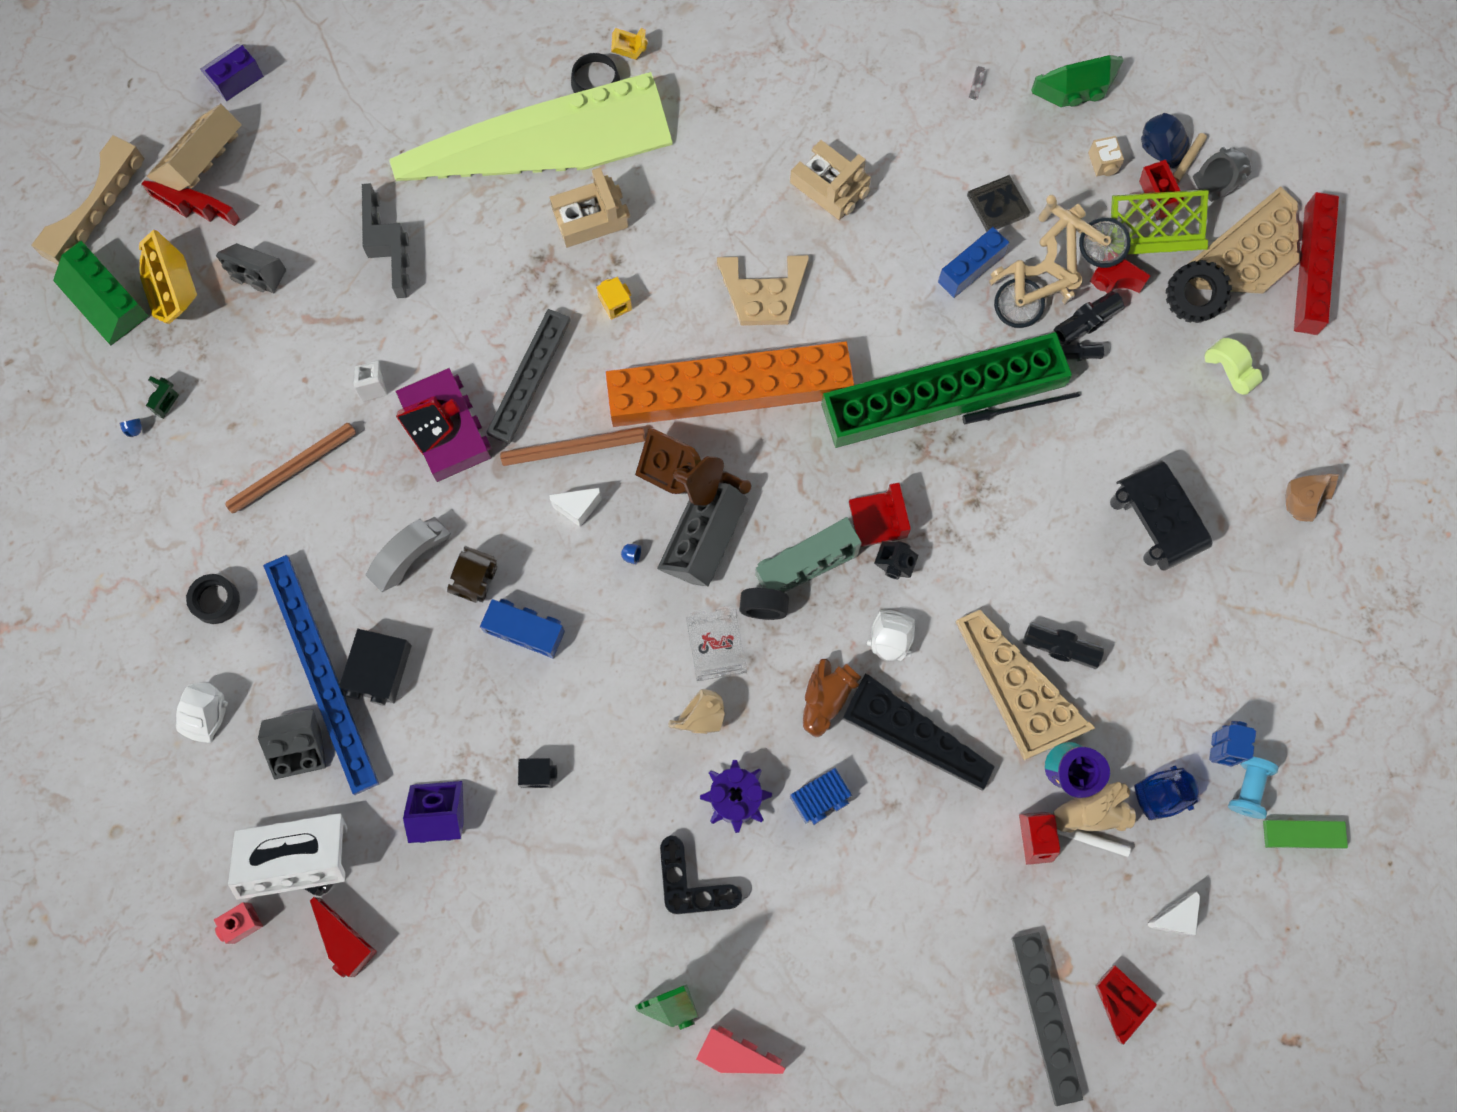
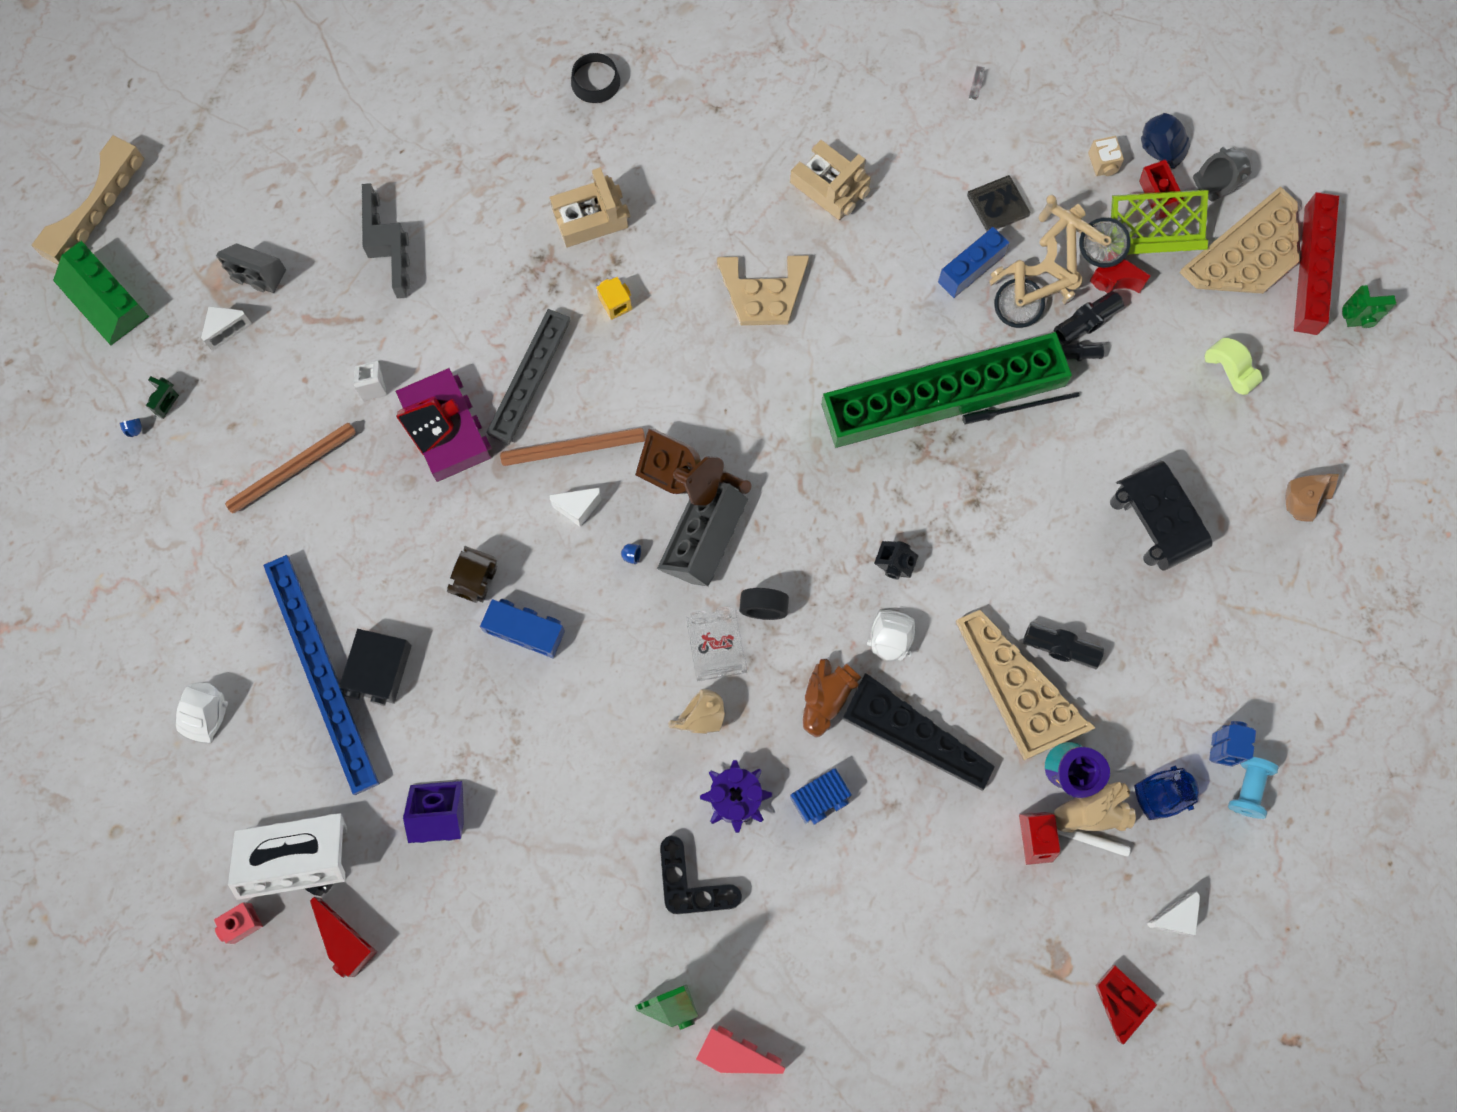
(165, 278): yellow wedge -> none
(190, 200): red slope -> none
(196, 149): tan slope -> none
(199, 586): black tyre -> none
(222, 325): none -> white slope
(232, 71): dark purple slope -> none
(292, 744): dark grey slope -> none
(403, 549): light grey arch -> none
(536, 773): black brick -> none
(555, 134): yellowish green wedge -> none
(628, 44): yellow bracket -> none
(727, 383): orange brick -> none
(810, 557): sand green wedge -> none
(880, 516): red bracket -> none
(1047, 1019): dark grey plate -> none
(1078, 81): green wedge -> none
(1189, 157): tan piece -> none
(1219, 285): black tyre -> none
(1305, 834): bright green tile -> none
(1366, 310): none -> green bracket

